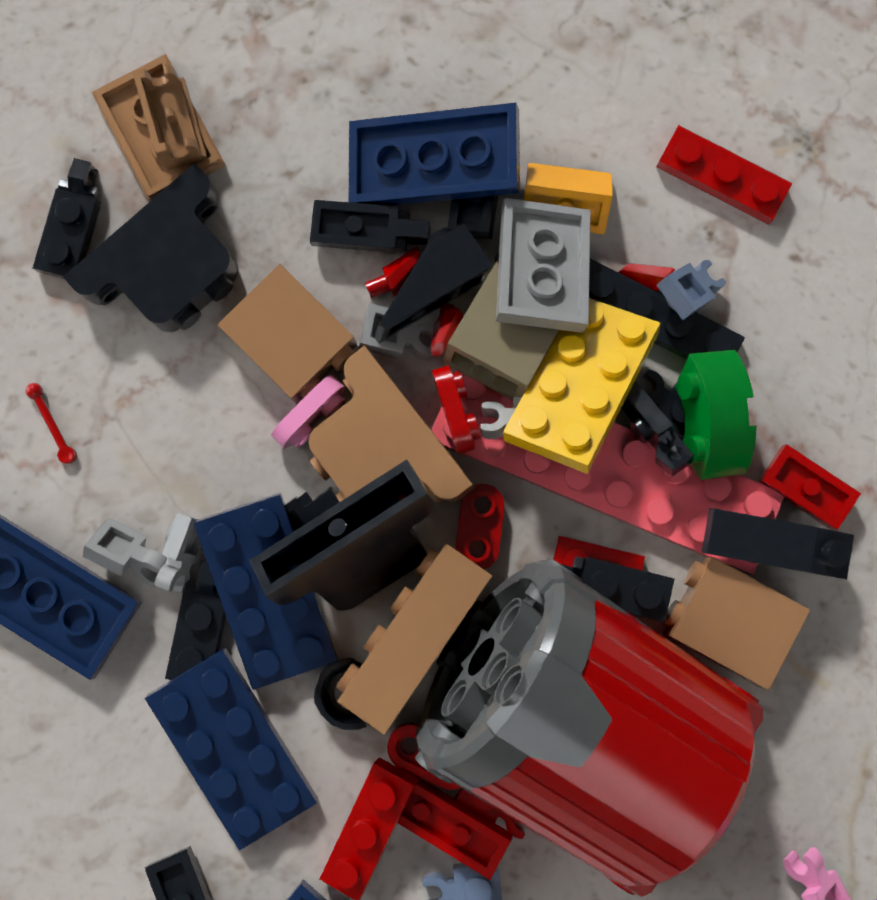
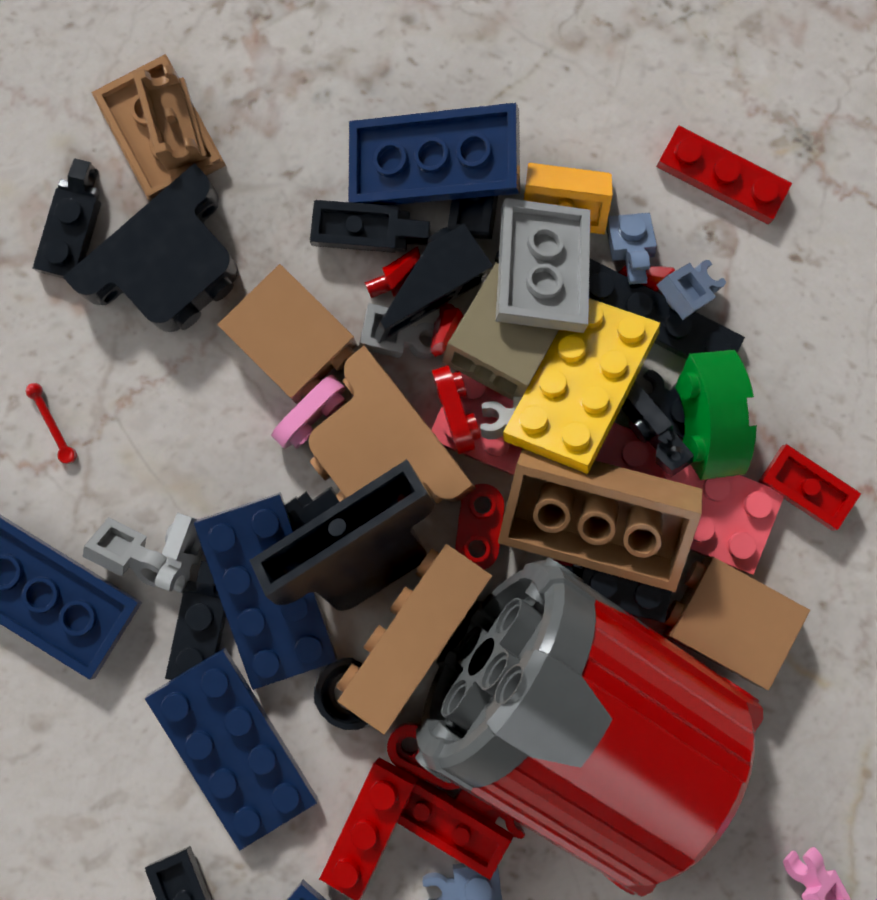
(602, 519): none -> medium nougat brick
(632, 240): none -> sand blue plate
(778, 543): black slope -> none

